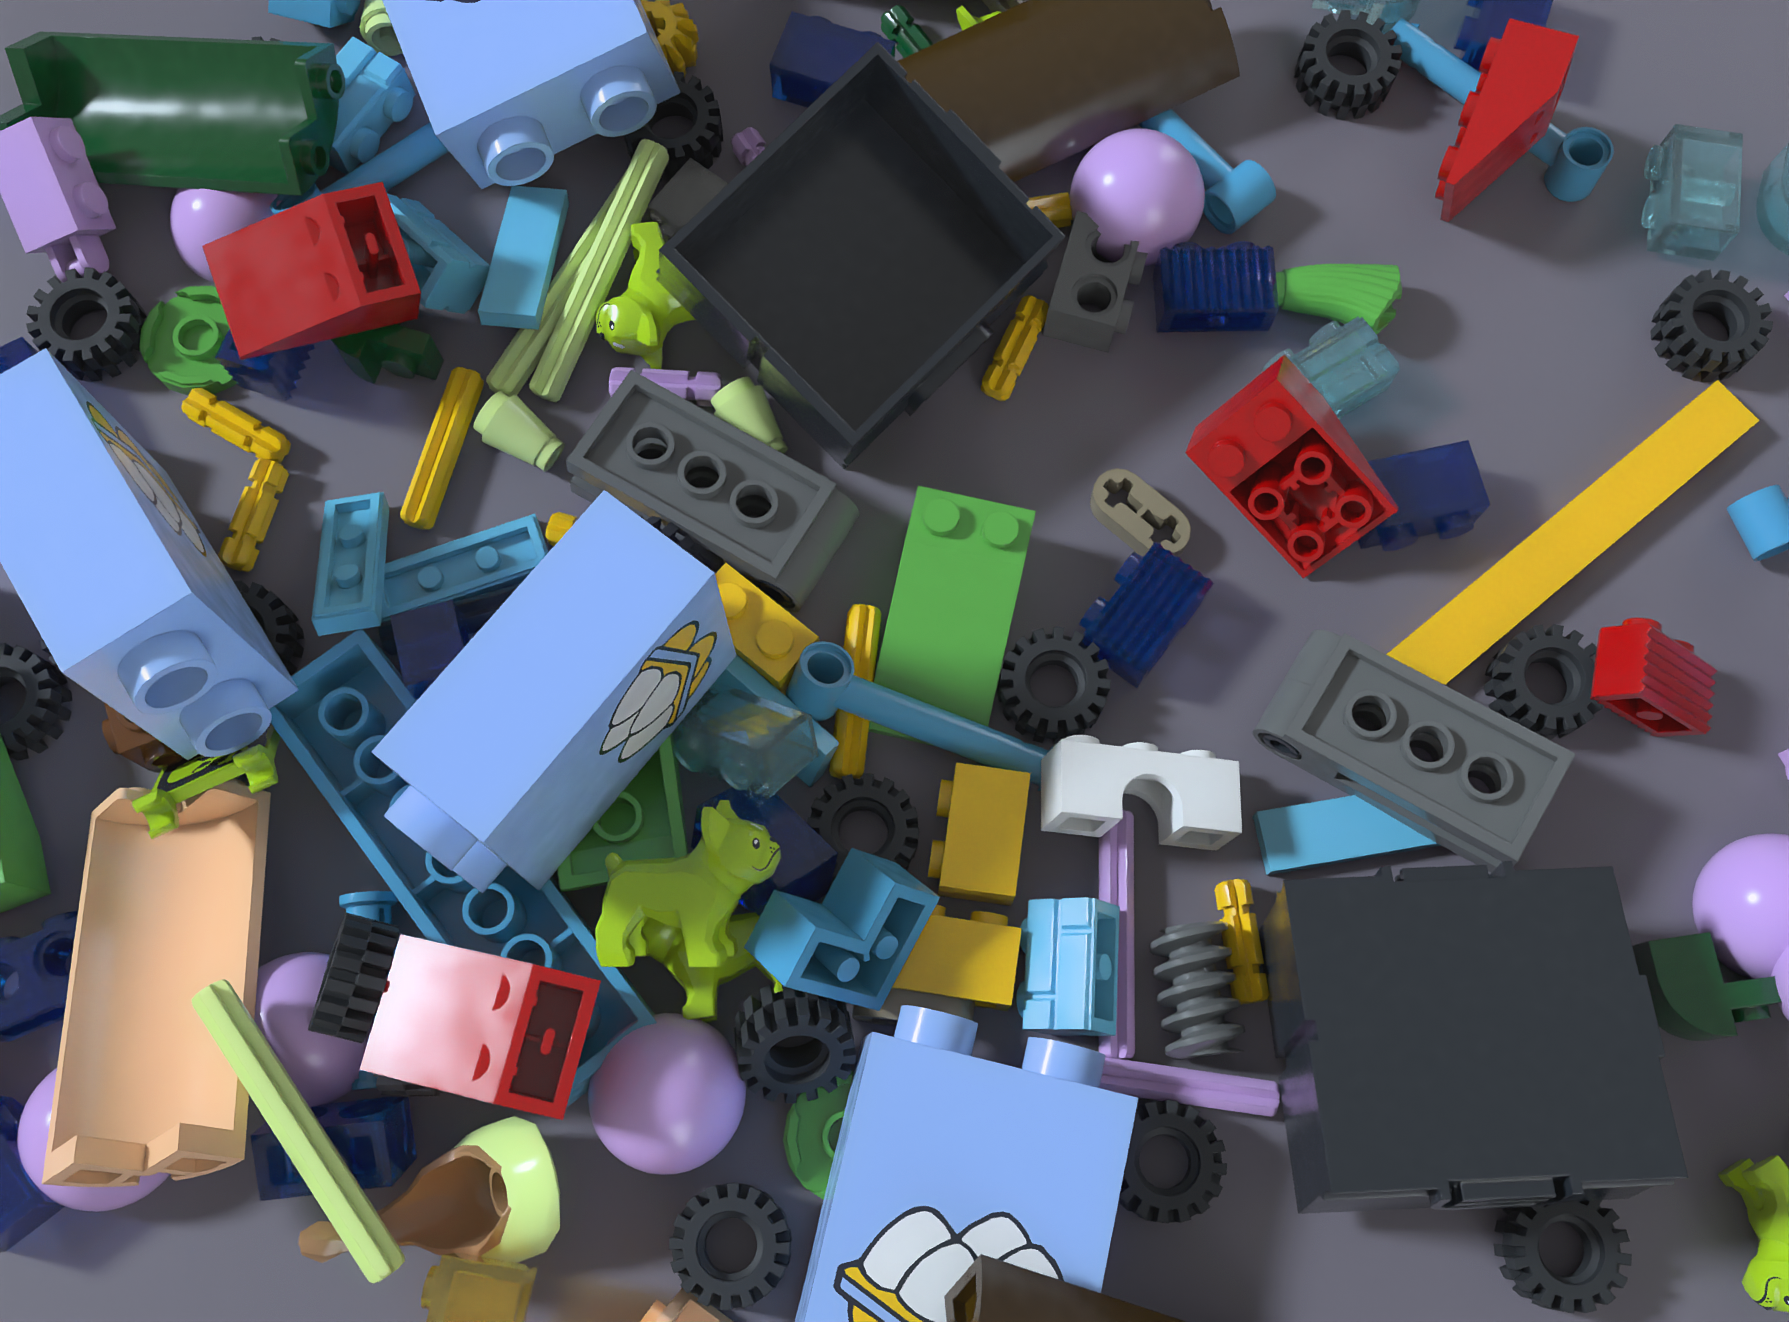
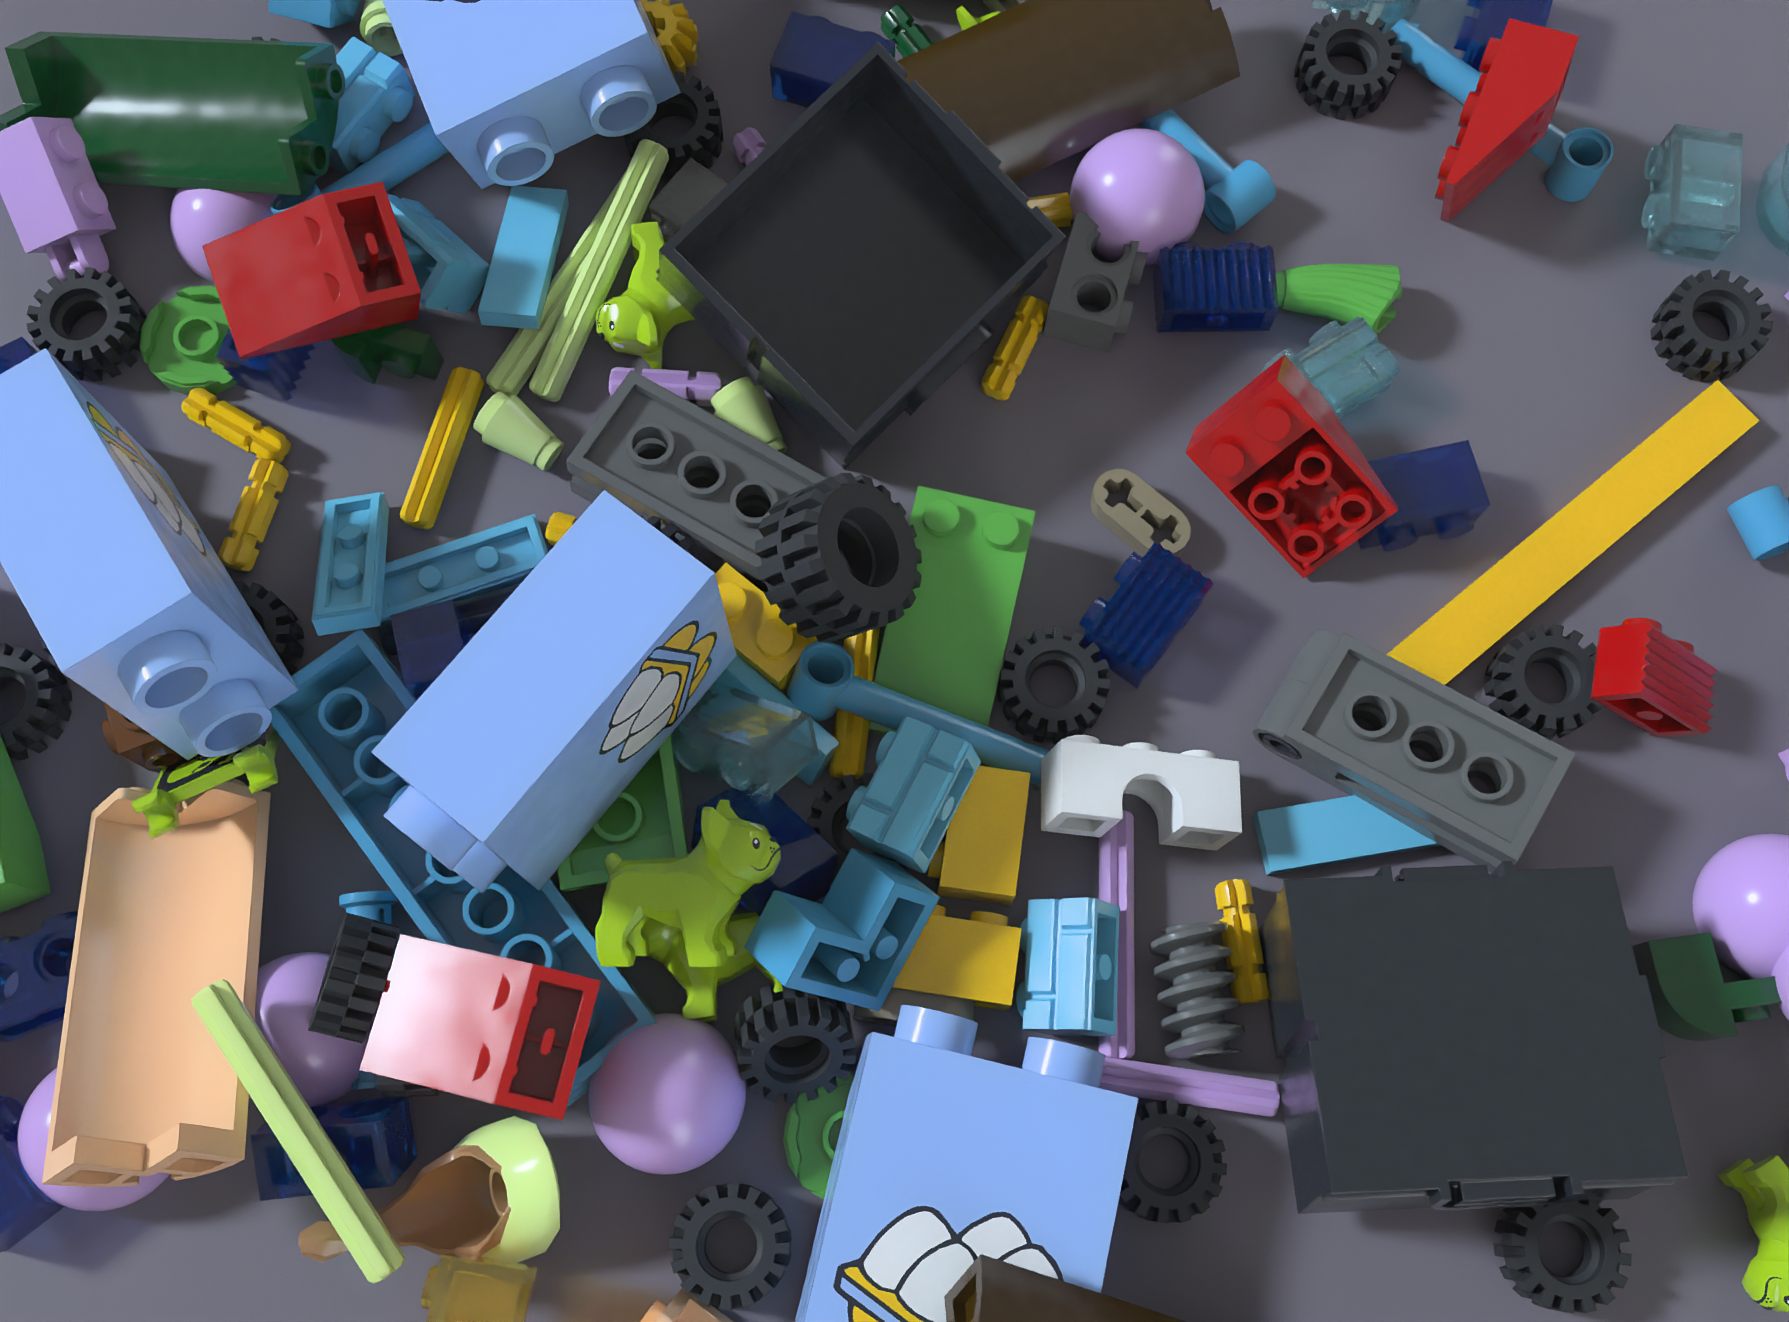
(838, 558): none -> black tyre
(912, 793): none -> medium azure brick

